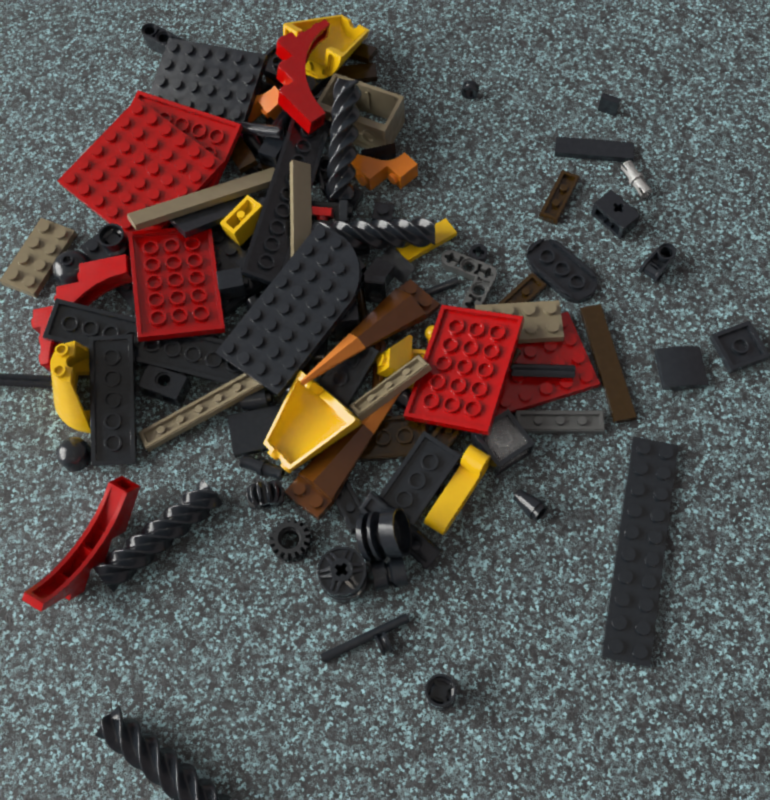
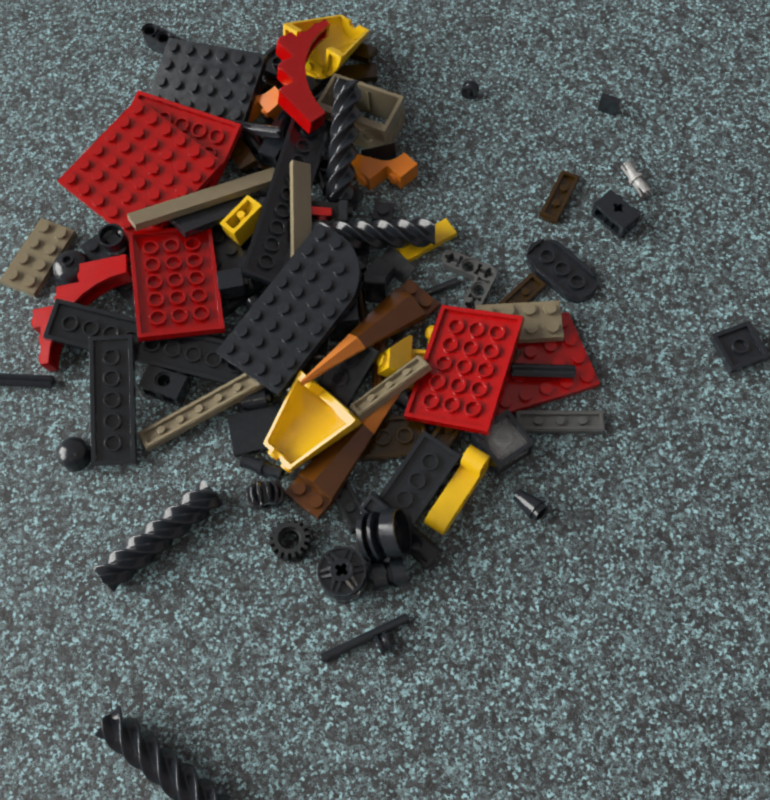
(66, 364): yellow cone -> none
(72, 573): red arch -> none
(440, 692): black wheel -> none
(478, 248): black bush -> none
(594, 149): black tile -> none
(607, 364): dark brown tile -> none
(639, 553): black plate -> none
(656, 264): black piece -> none
(681, 368): black slope -> none

